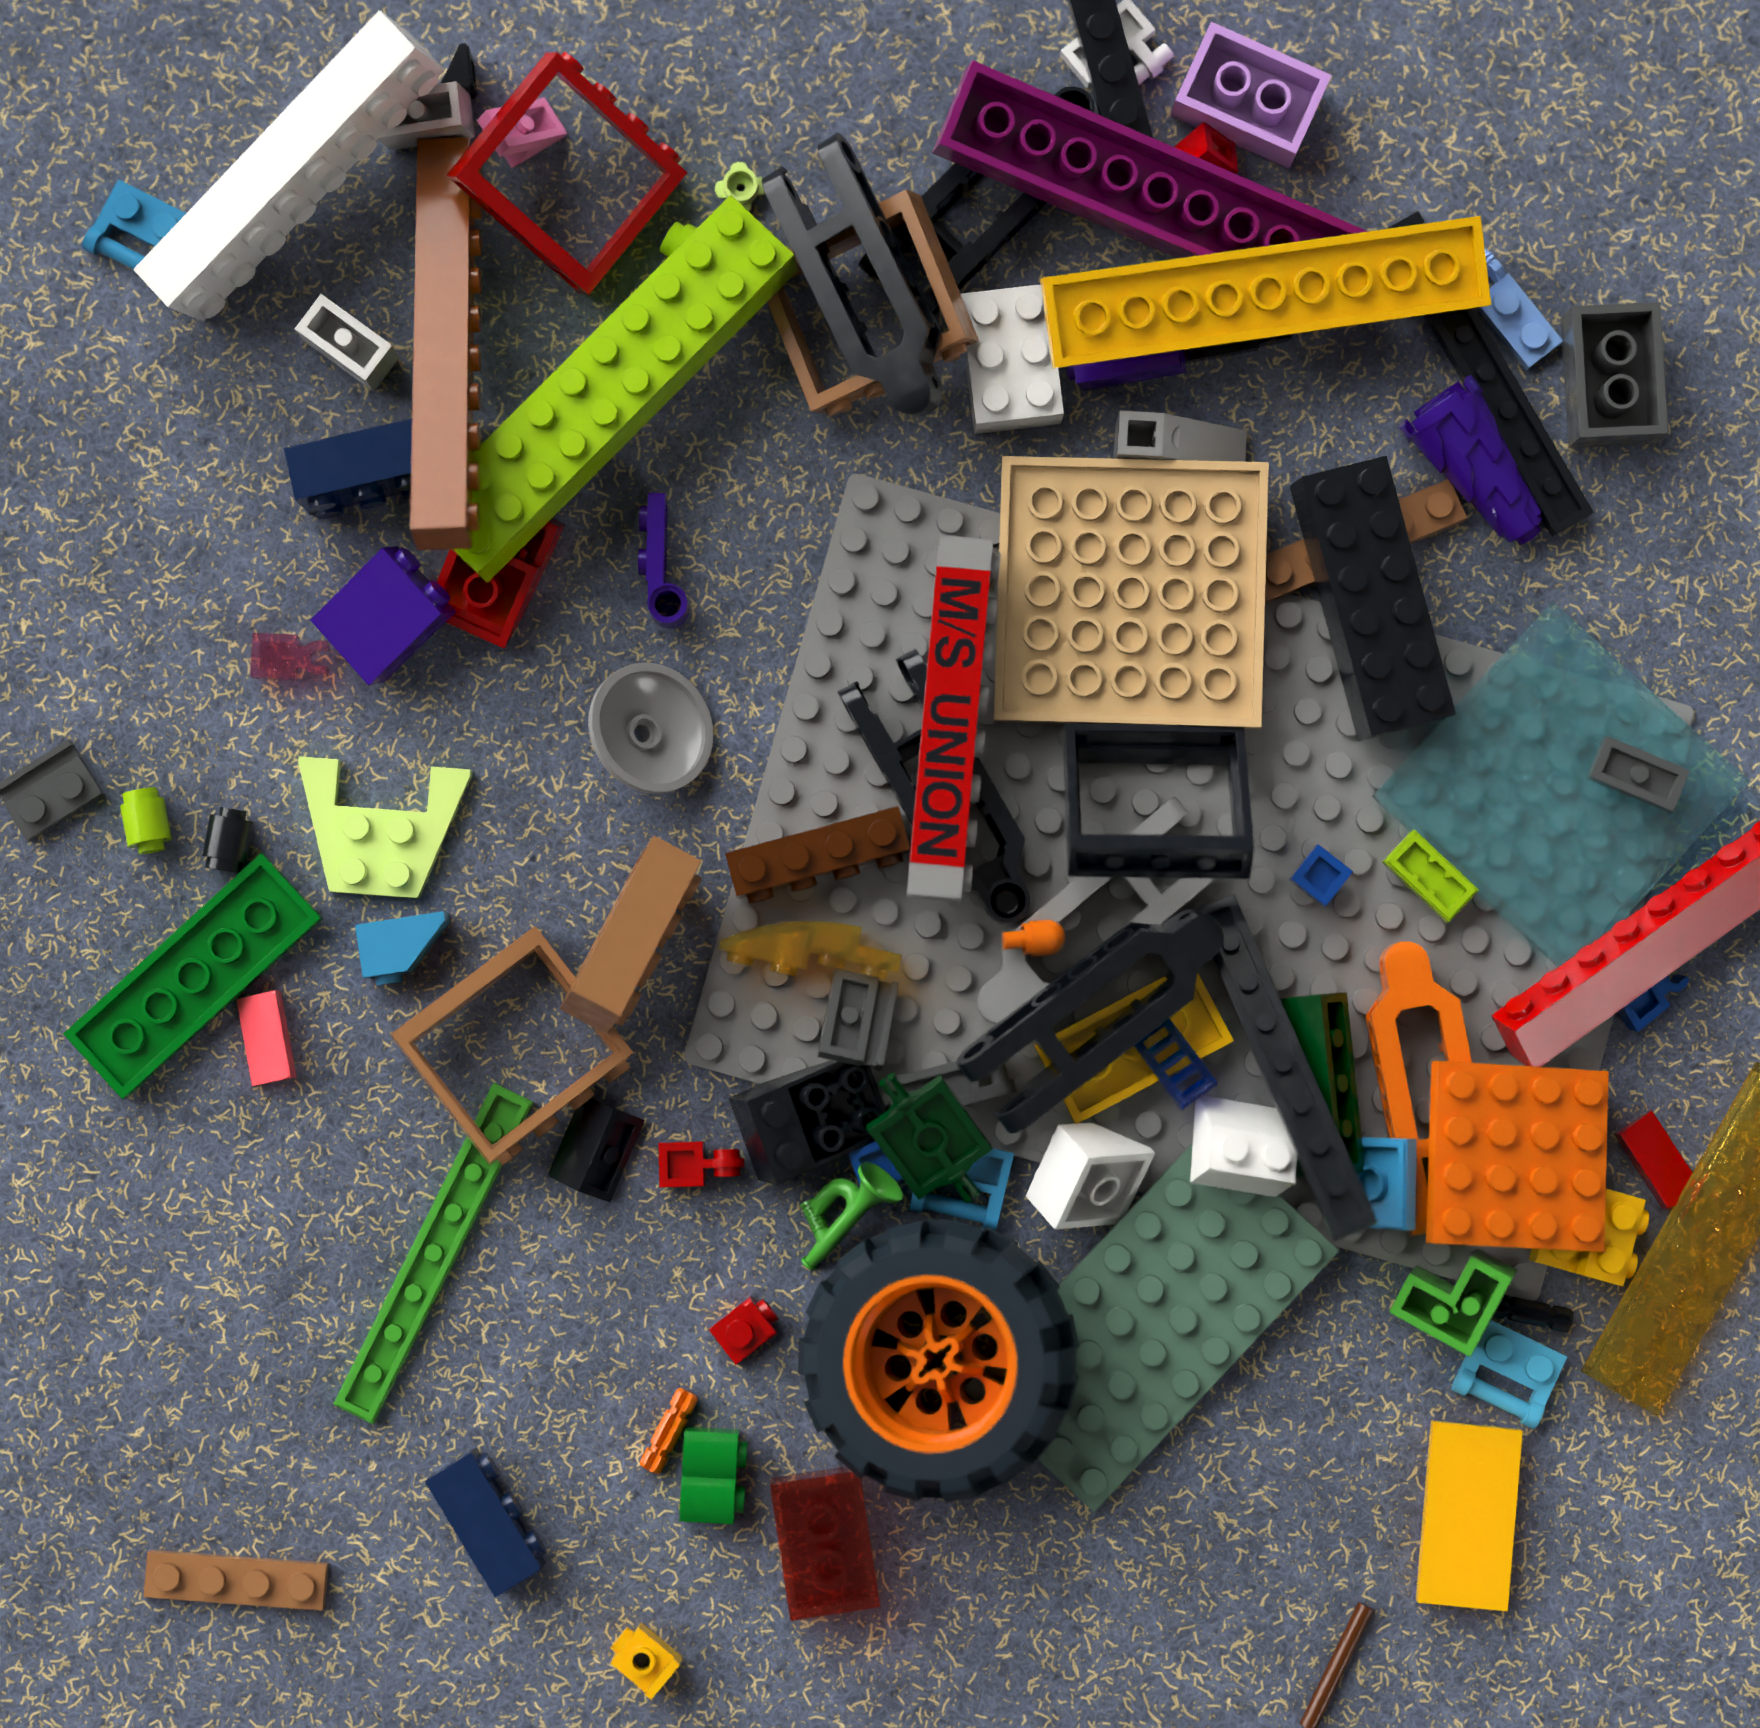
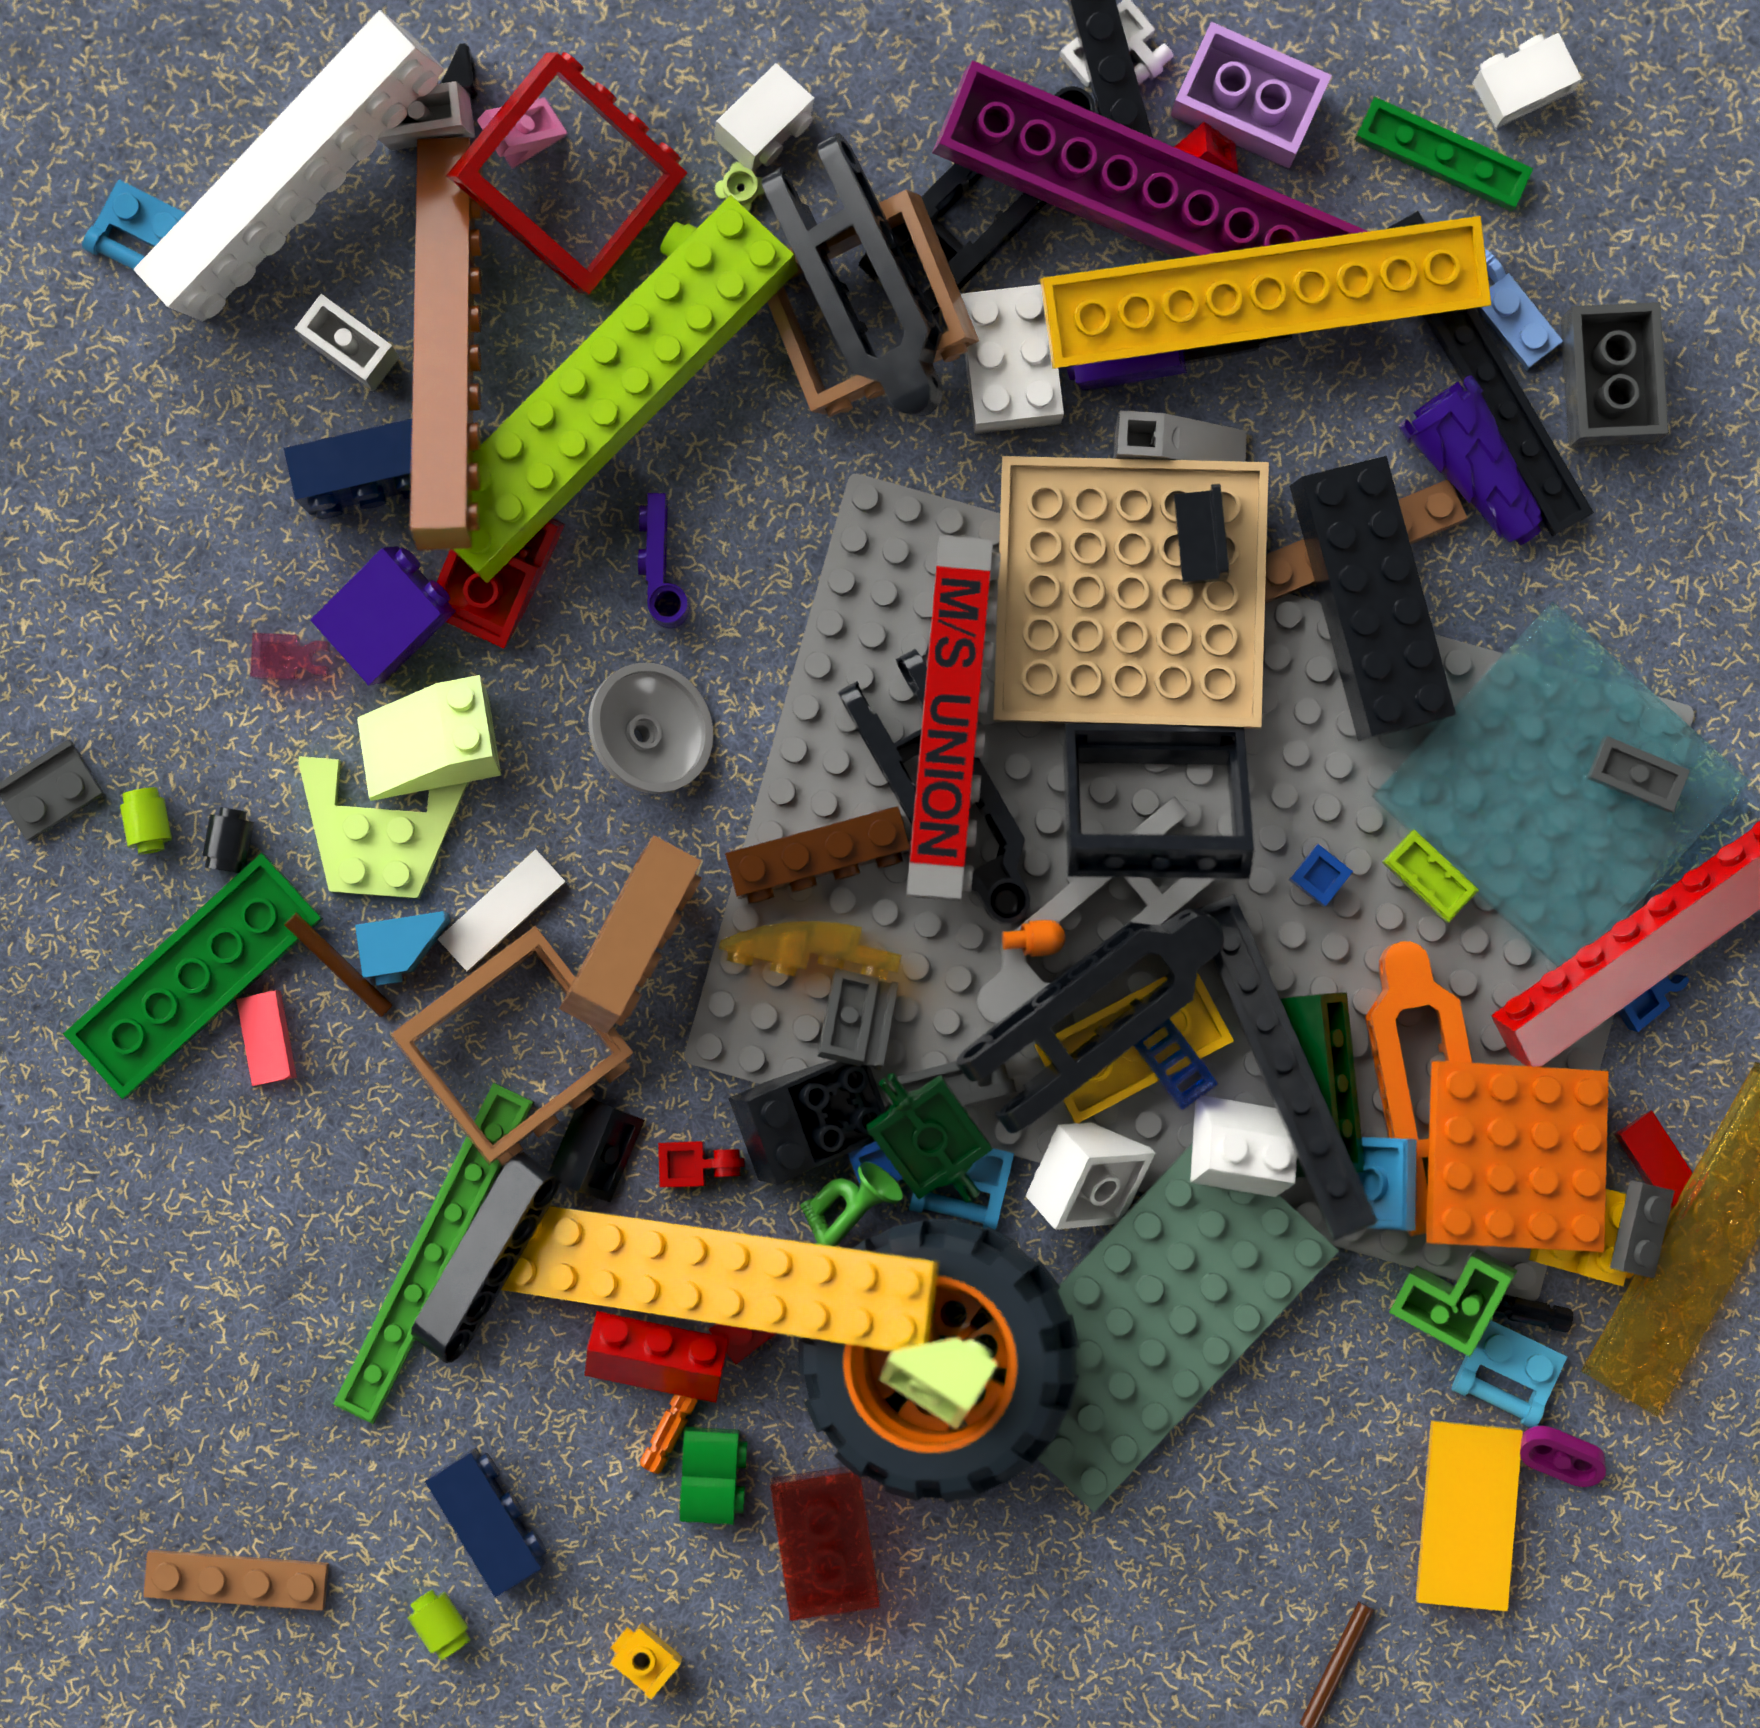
(338, 964): none -> reddish brown bar
(430, 740): none -> yellowish green slope
(438, 1624): none -> lime brick
(485, 1257): none -> beam
(501, 910): none -> white tile
(656, 1356): none -> red brick
(729, 1278): none -> yellow plate
(765, 119): none -> white brick
(941, 1376): none -> yellowish green slope
(1201, 536): none -> black panel
(1443, 154): none -> green plate
(1526, 79): none -> white brick
(1562, 1456): none -> magenta plate
(1642, 1229): none -> dark grey plate

